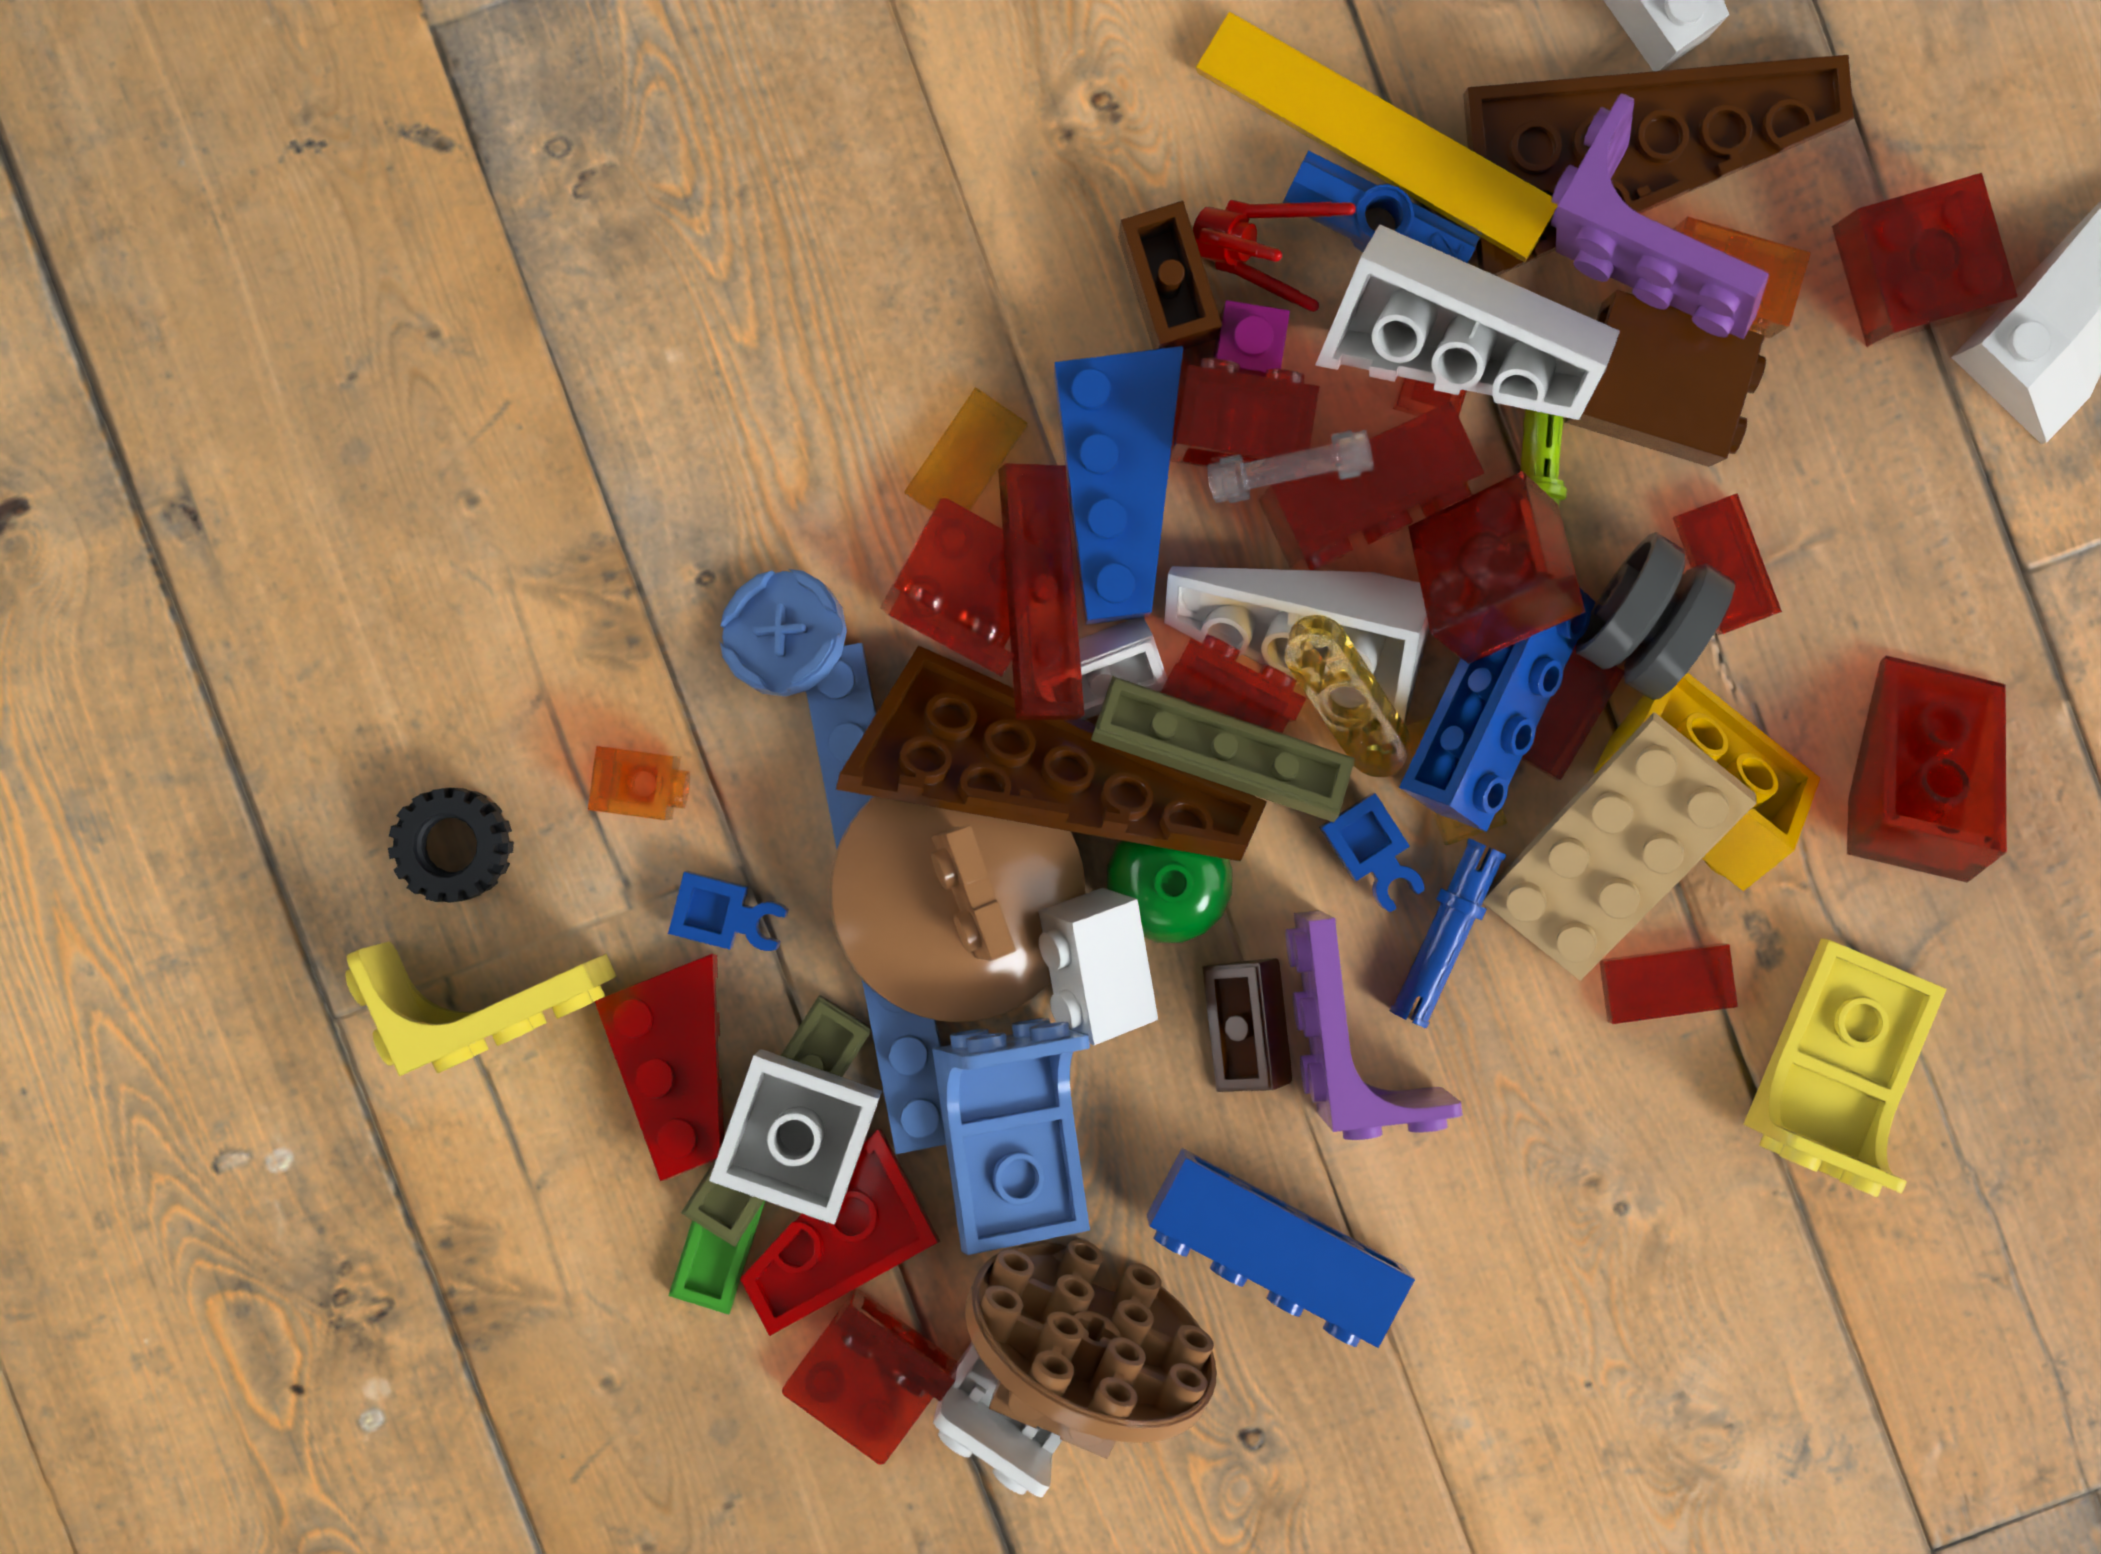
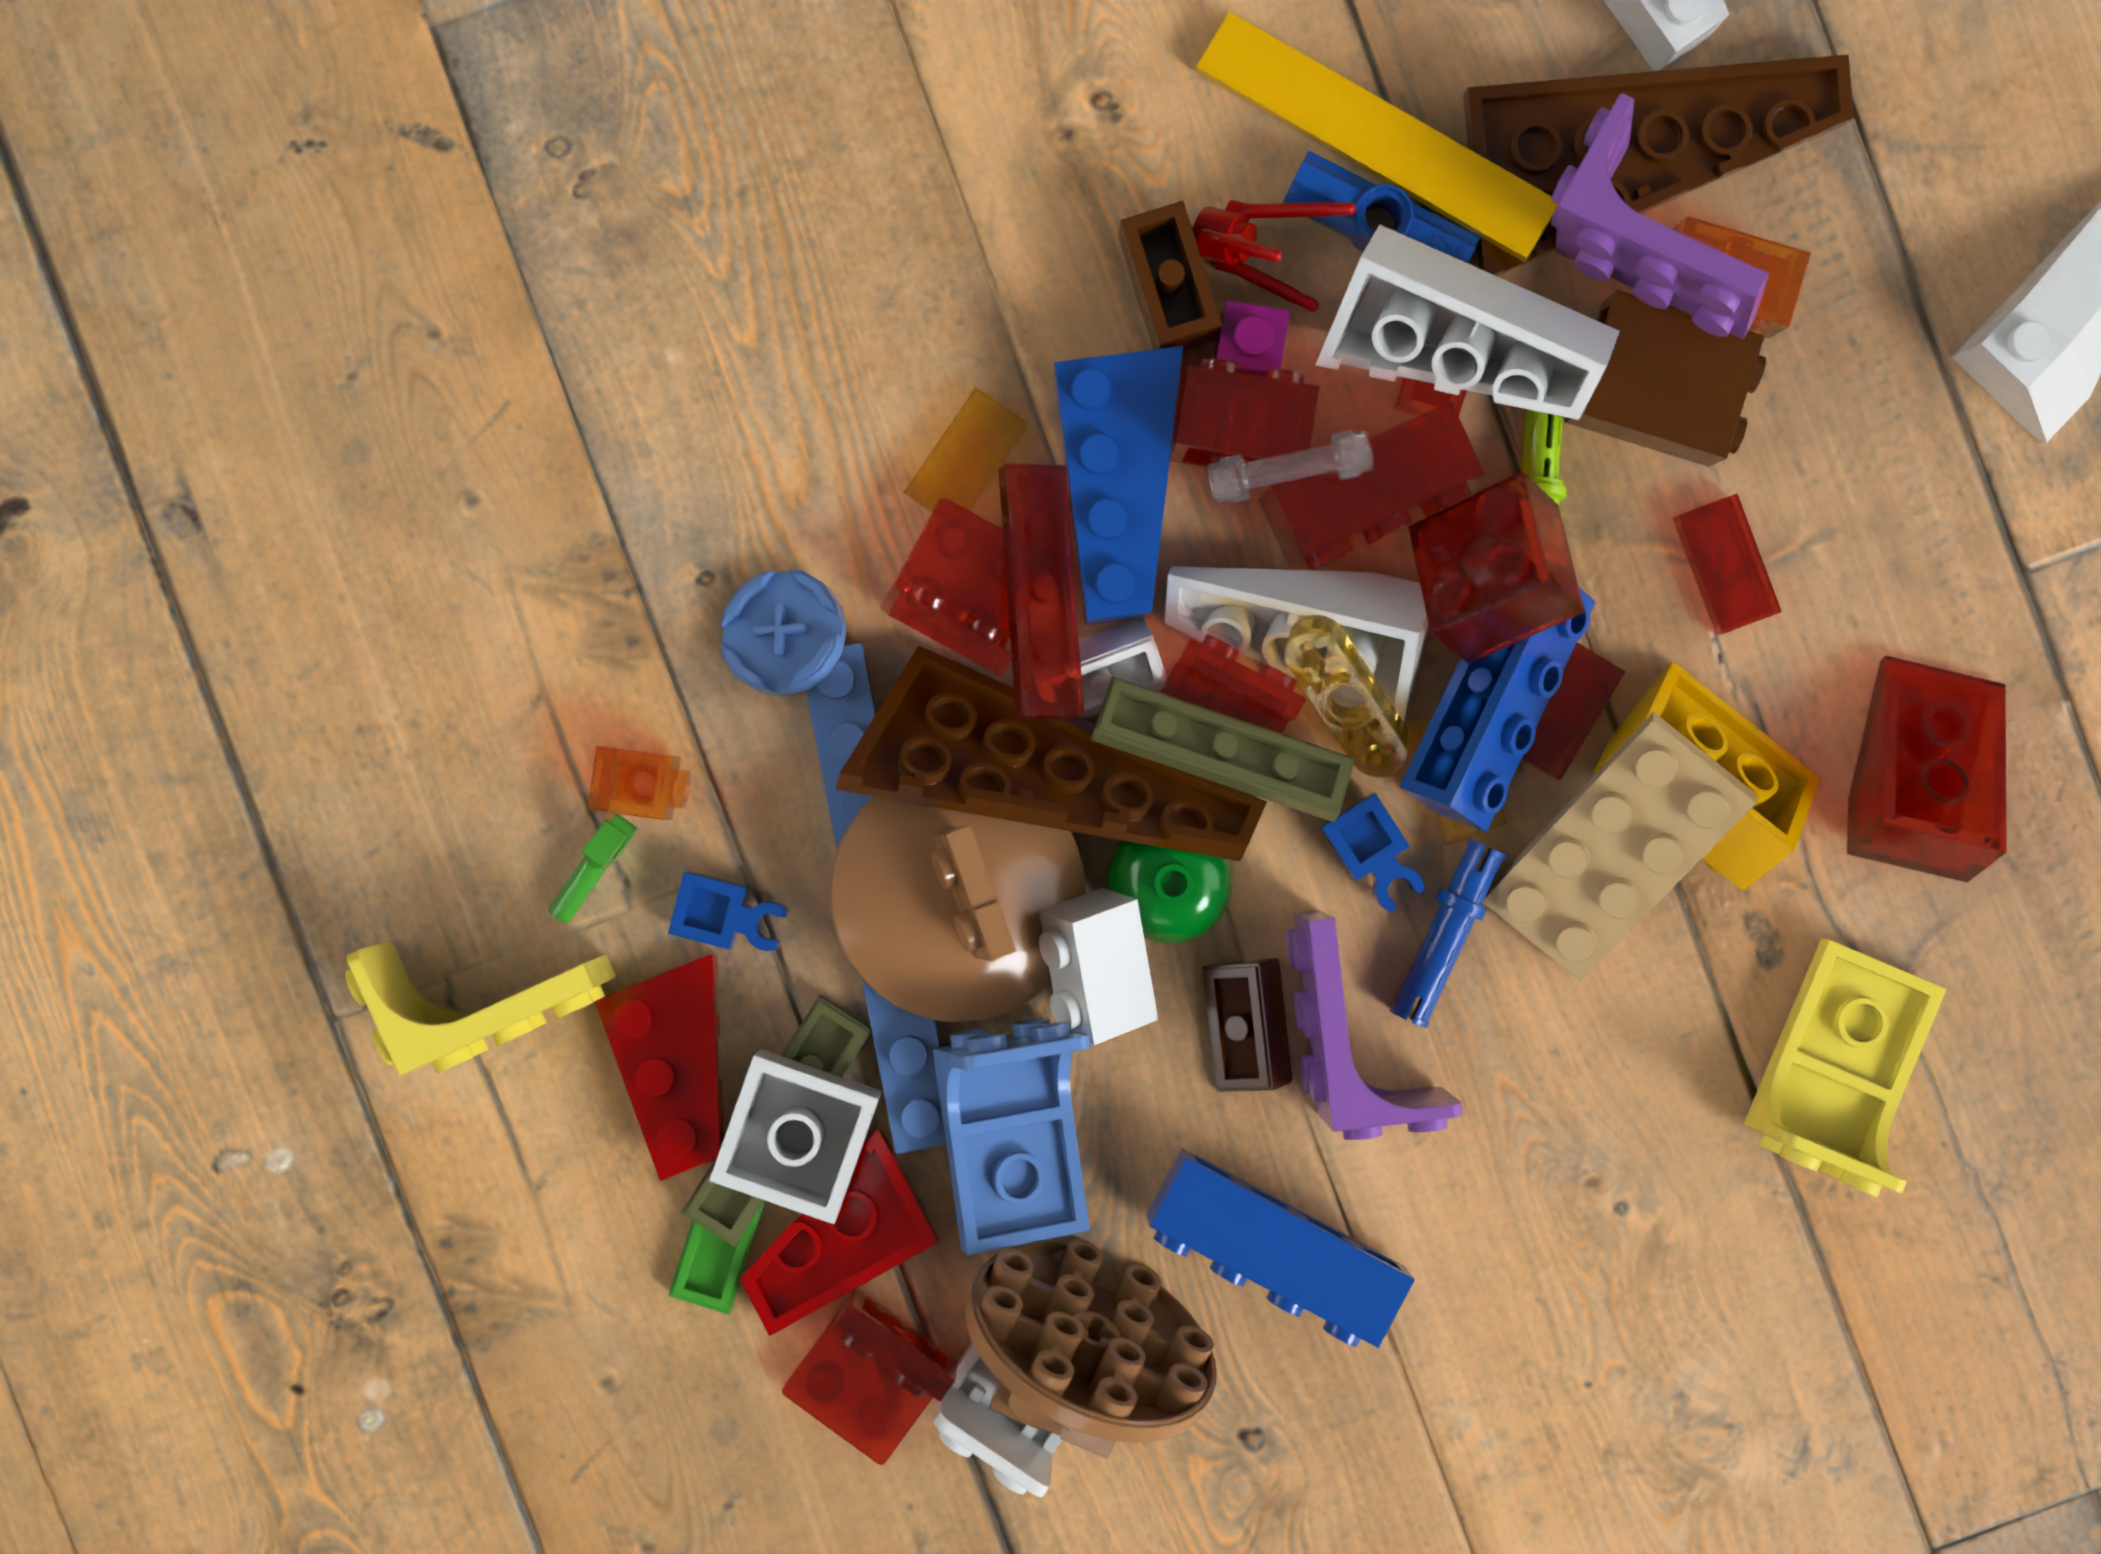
(411, 843): black tyre -> none
(598, 854): none -> bright green bar
(1656, 616): dark grey wheel -> none
(1668, 983): clear red tile -> none
(1924, 259): clear red brick -> none

